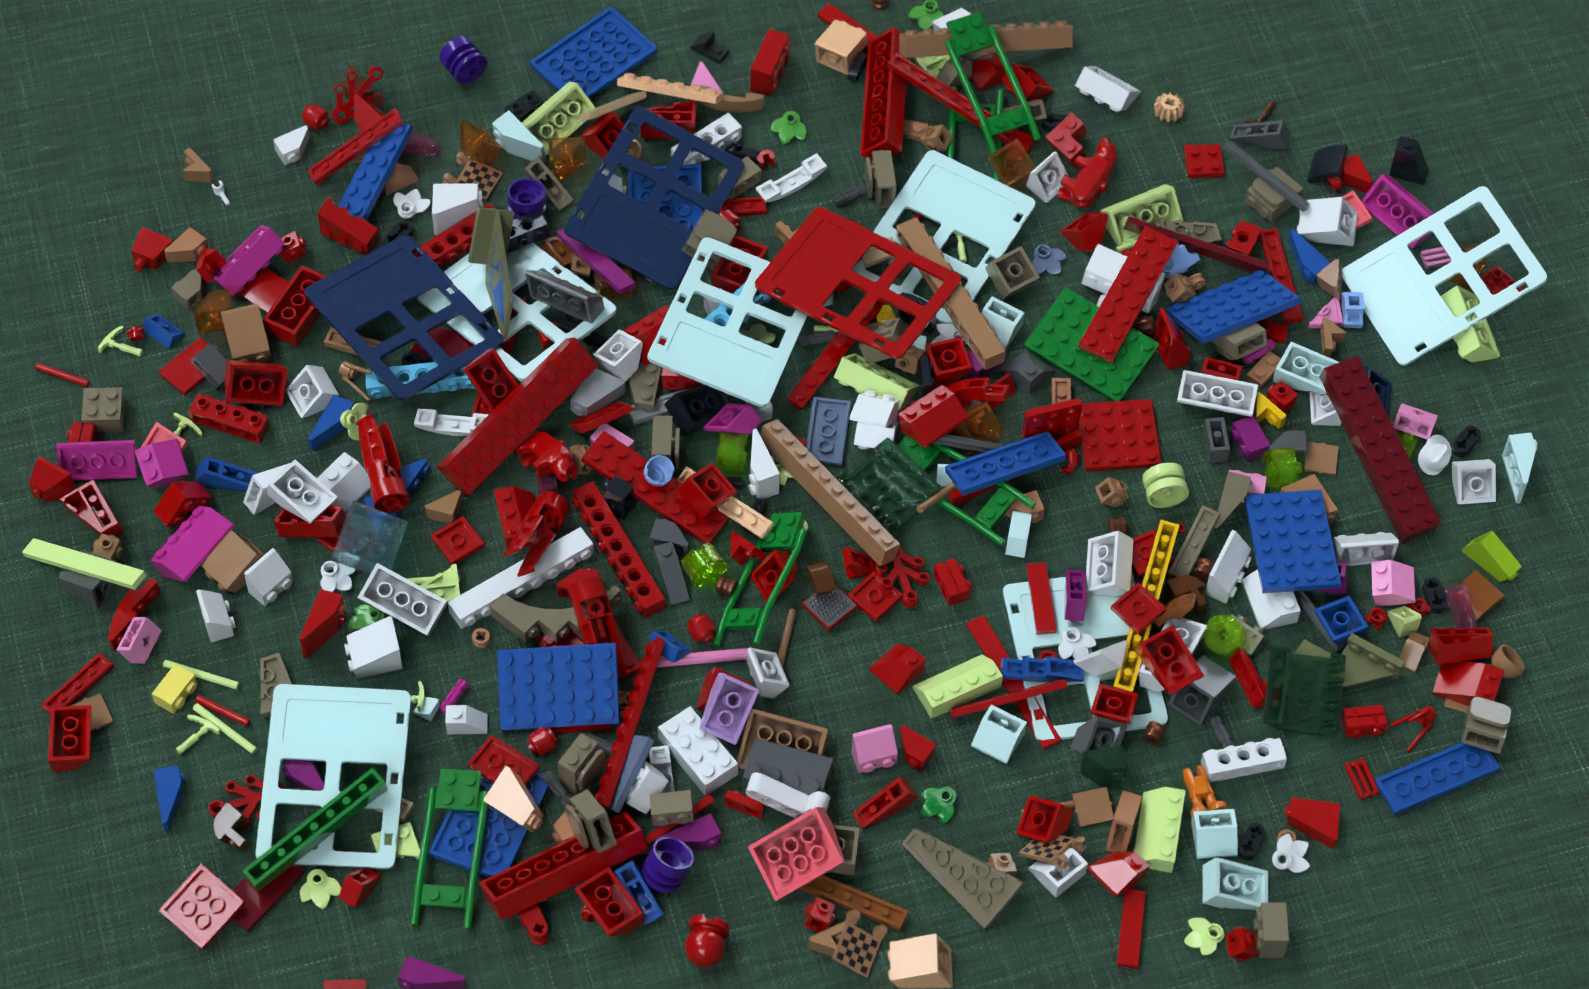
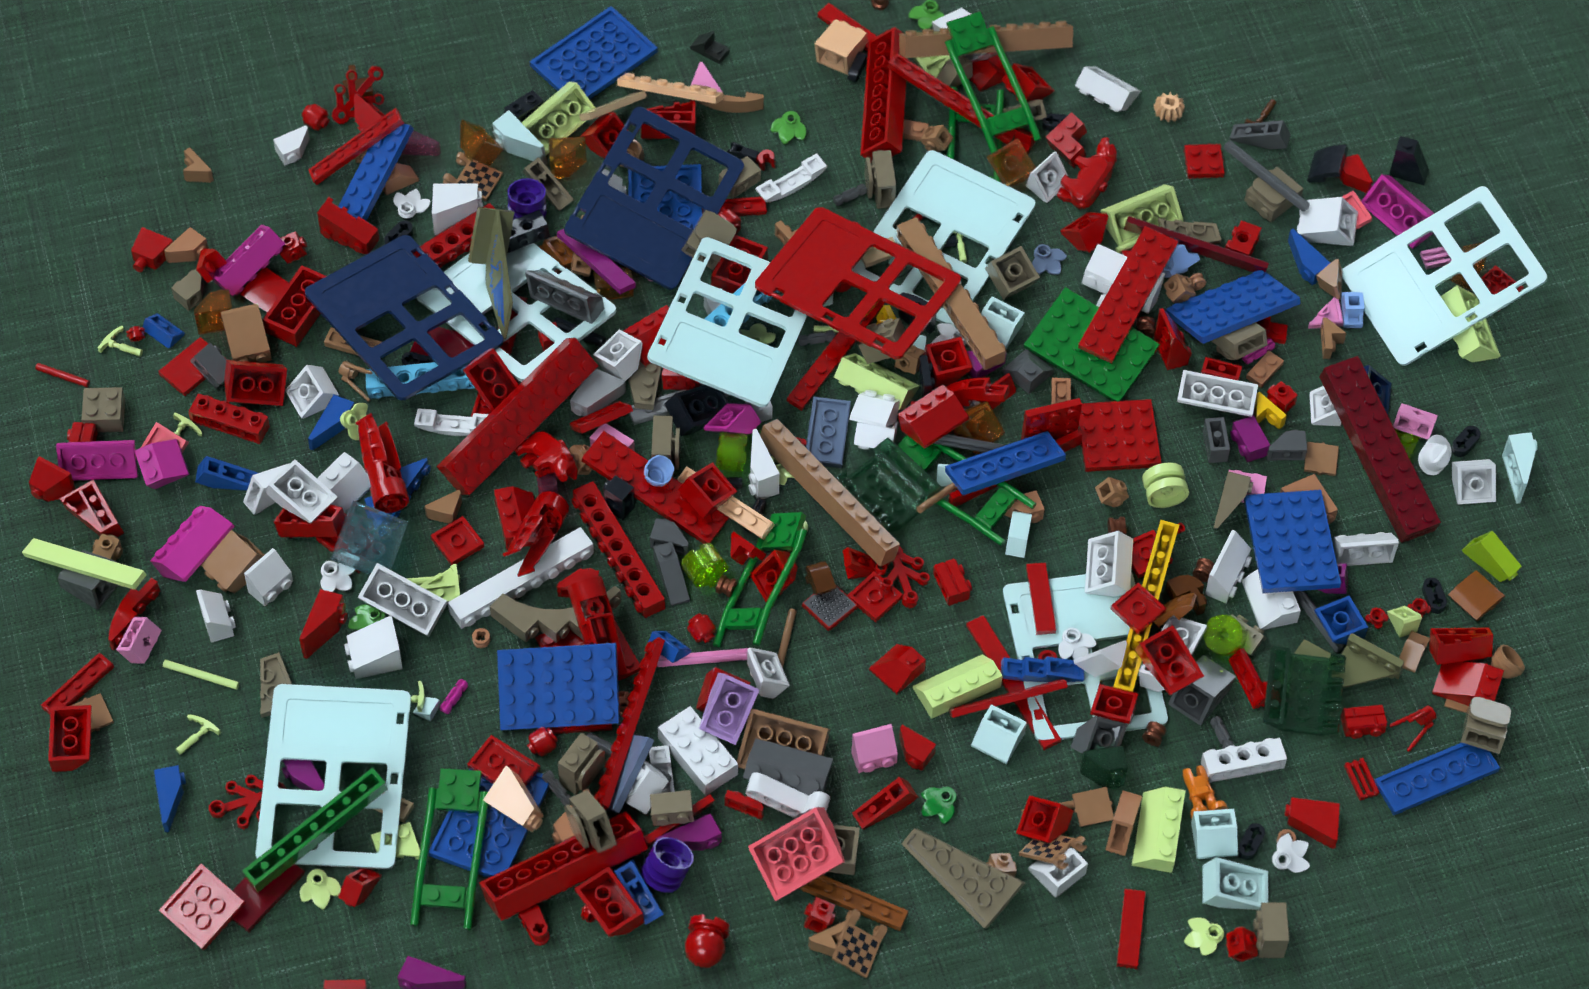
(174, 689): light yellow brick -> none
(179, 501): red brick -> none
(220, 191): white hand -> none
(222, 710): red bar -> none
(225, 728): yellowish green bar -> none
(227, 824): brick -> none
(463, 60): dark purple wheel -> none
(465, 720): white slope -> none
(719, 133): white brick -> none
(770, 63): red brick -> none
(921, 963): light nougat slope -> none
(1073, 459): red arm -> none
(1075, 595): magenta slope -> none
(1119, 871): slope -> none
(1194, 542): dark tan tile -> none
(1279, 270): red tile -> none
(1281, 467): clear neon green brick -> none
(1302, 368): light aqua slope -> none
(1335, 183): red plate -> none
(1392, 583): bright pink slope -> none
(1460, 605): clear pink slope -> none

